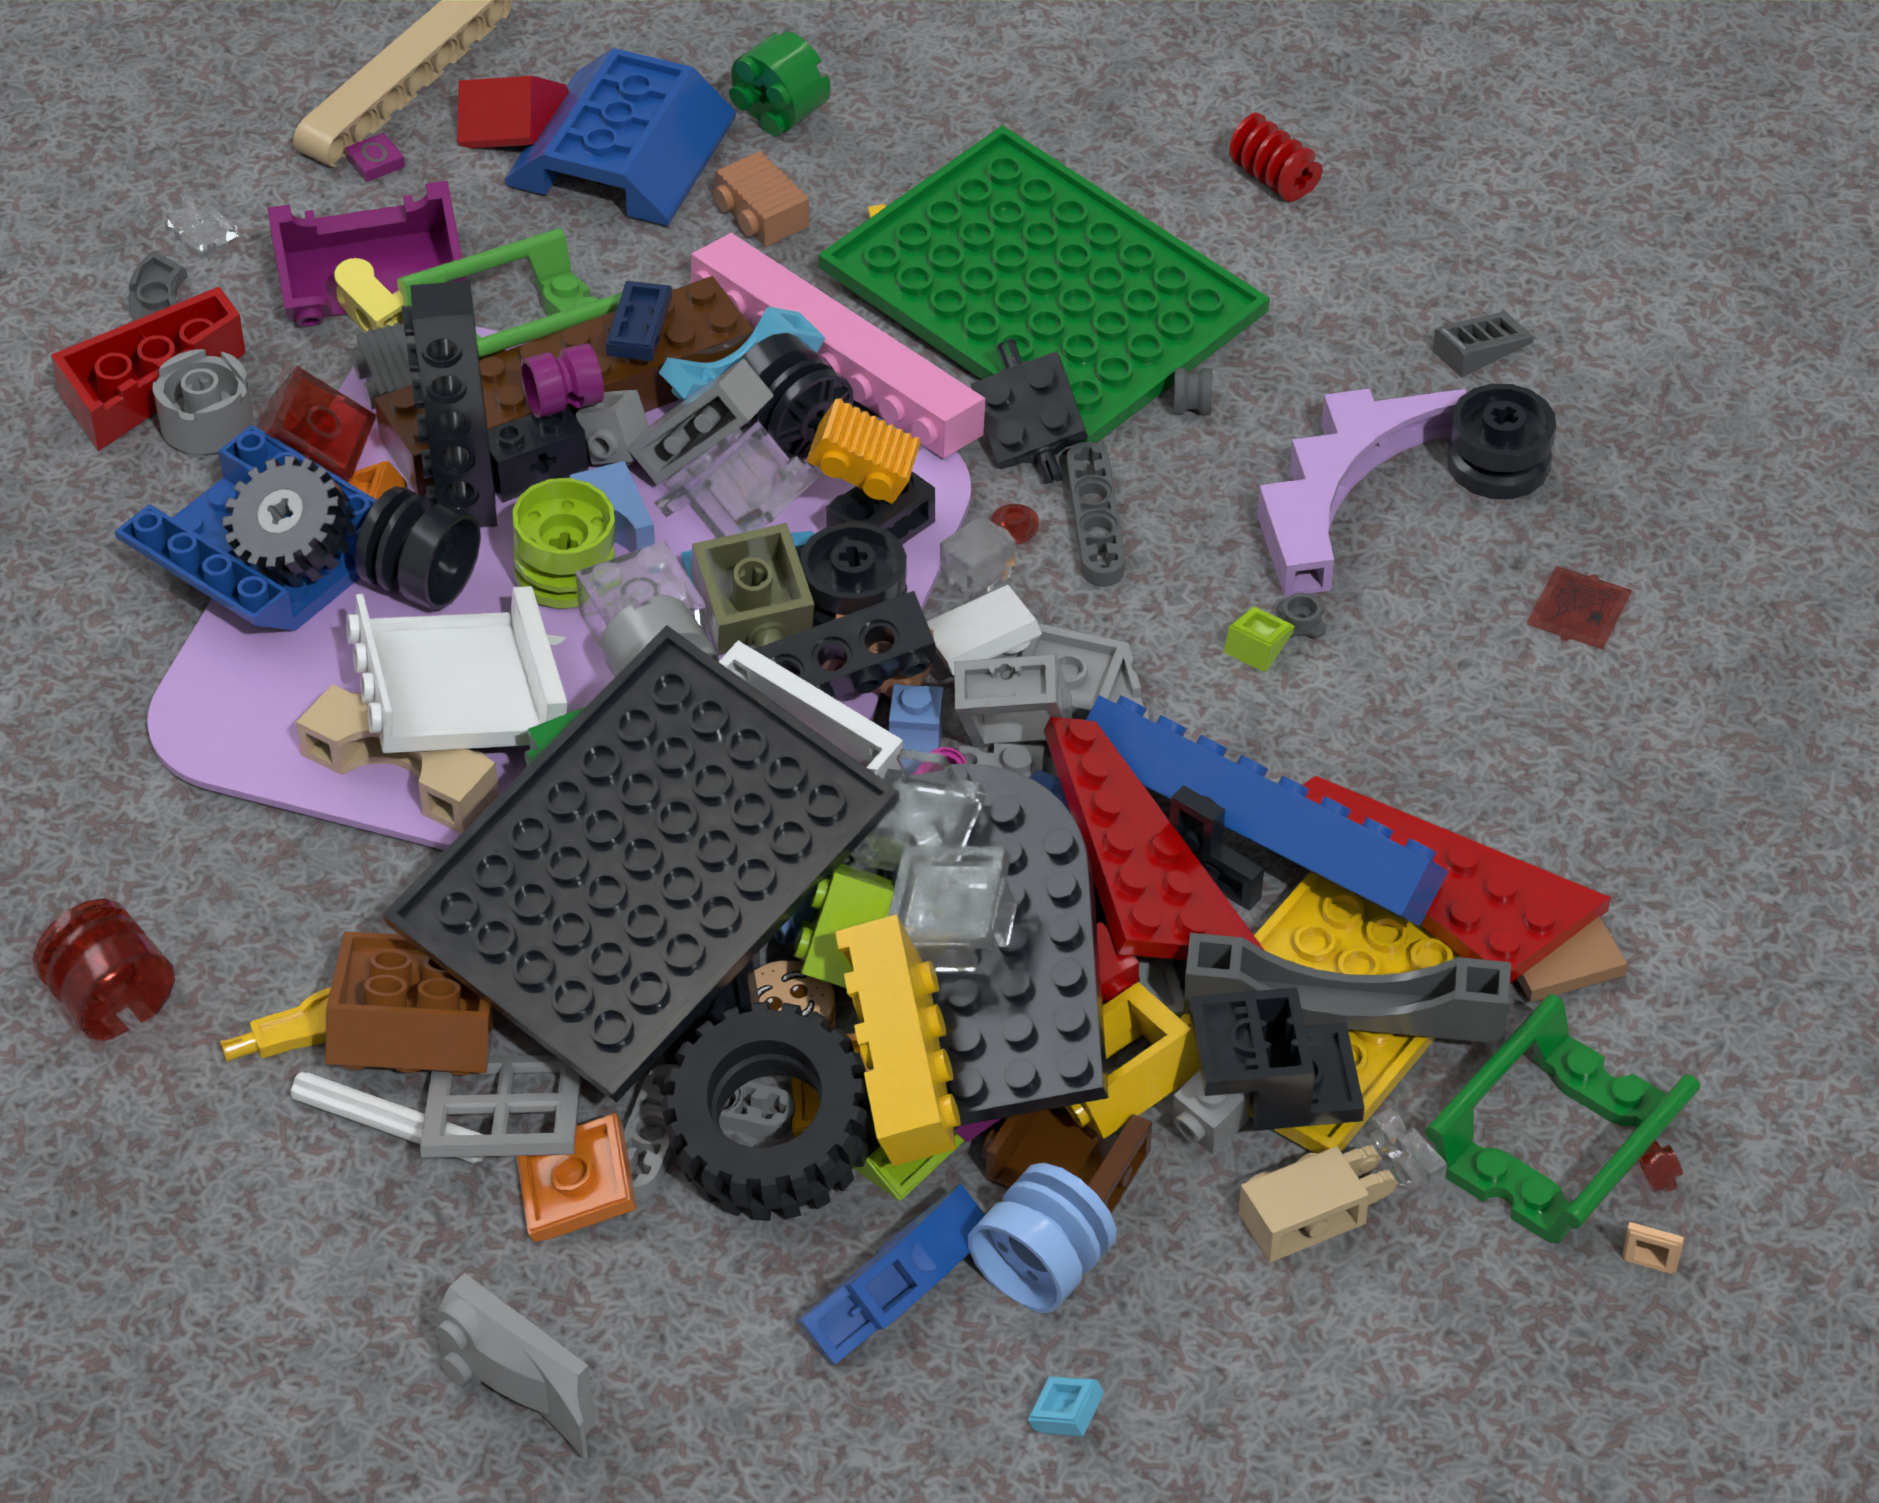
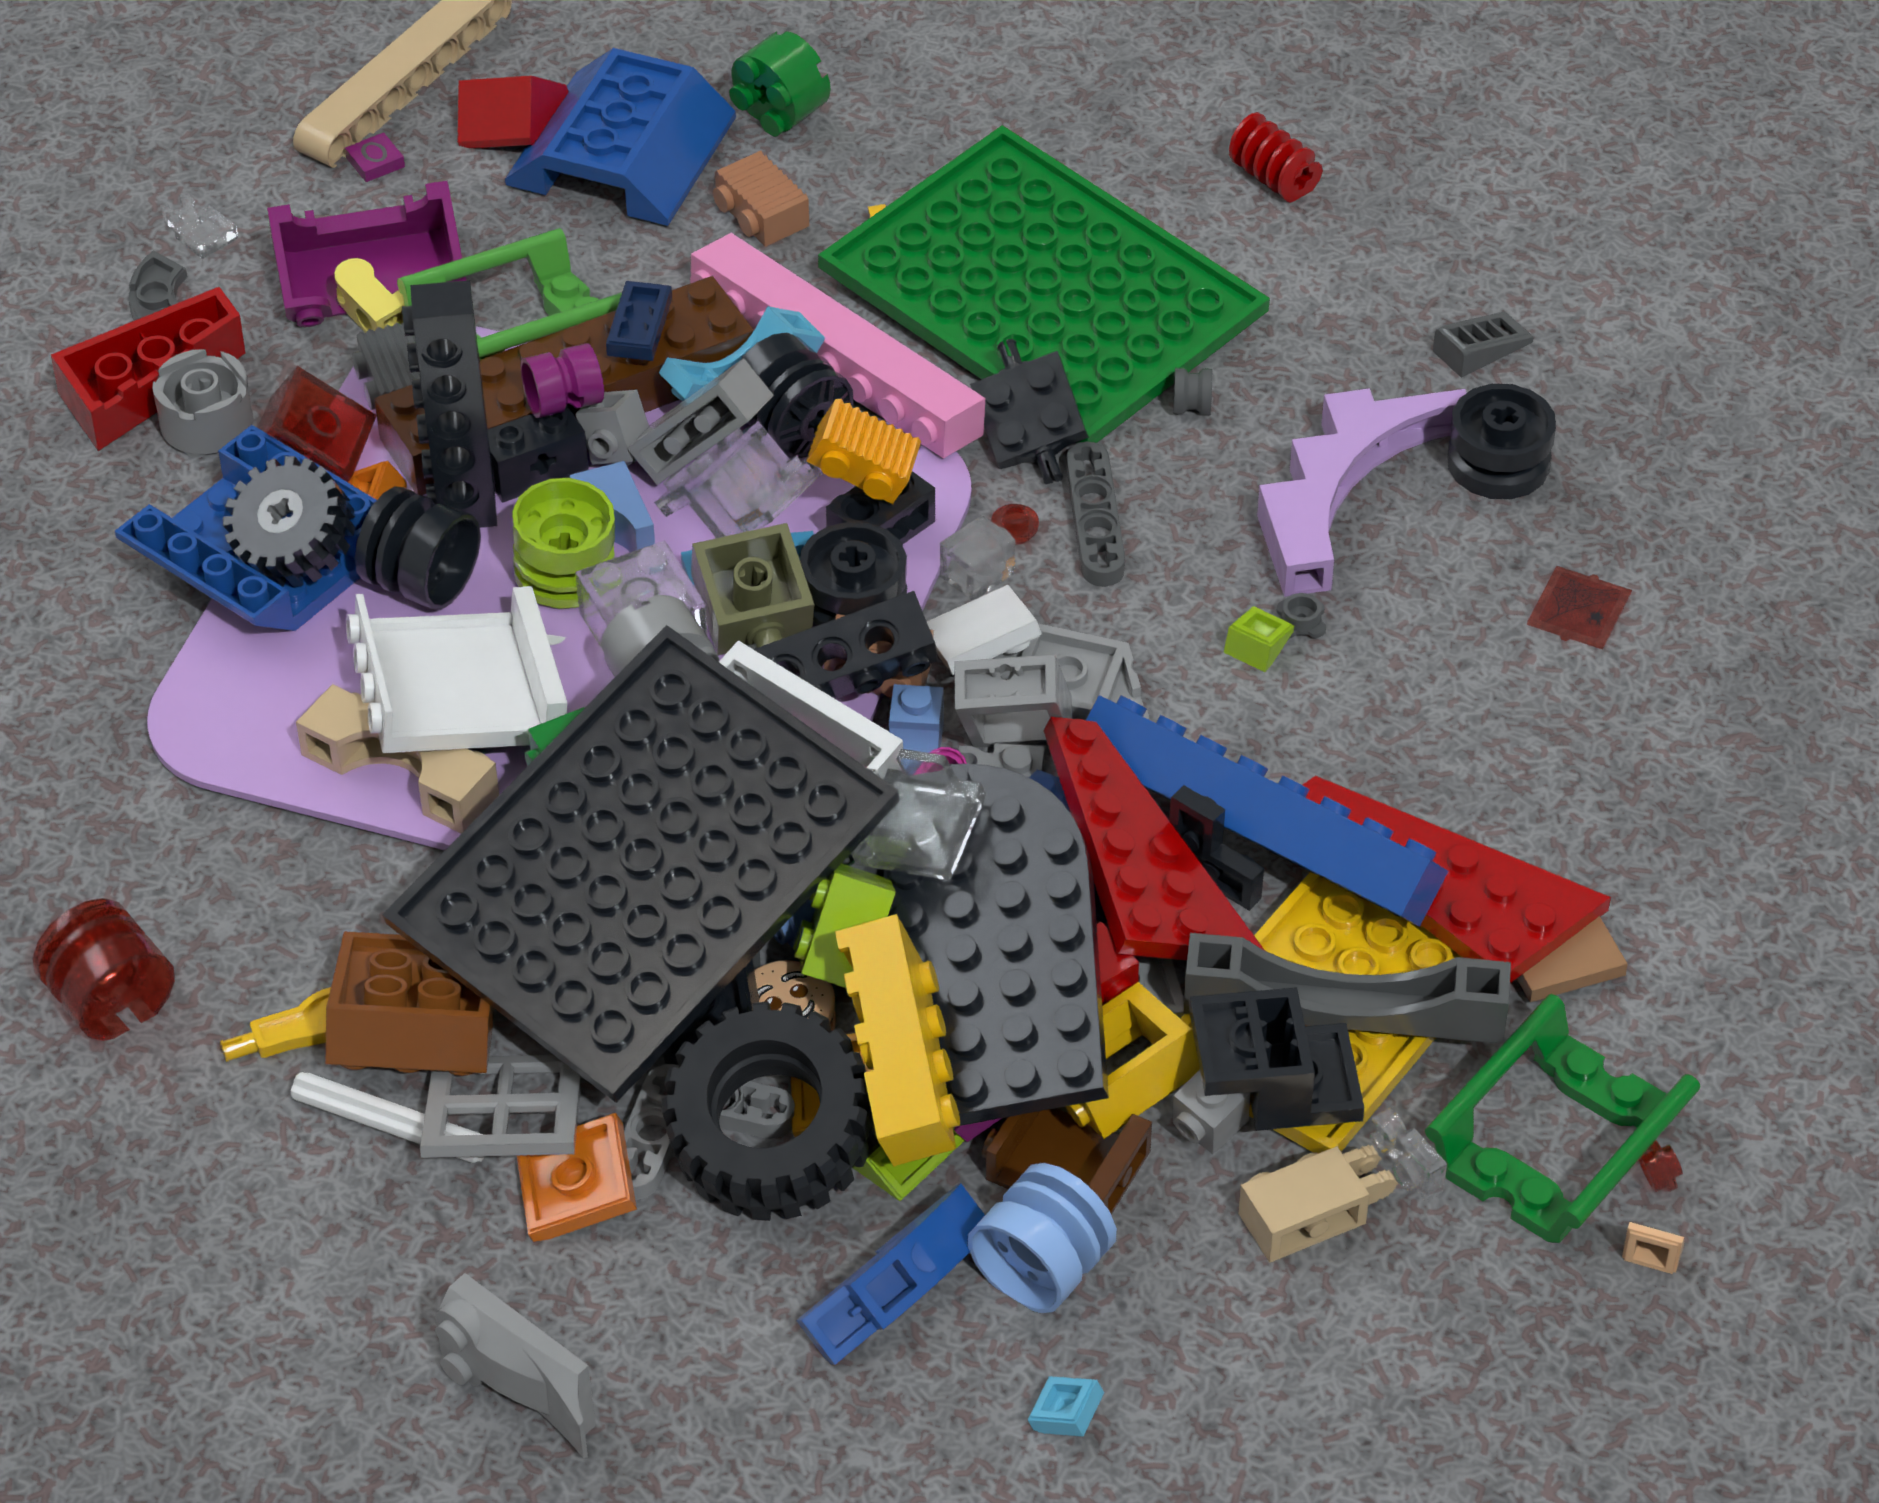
(954, 903): clear panel -> none

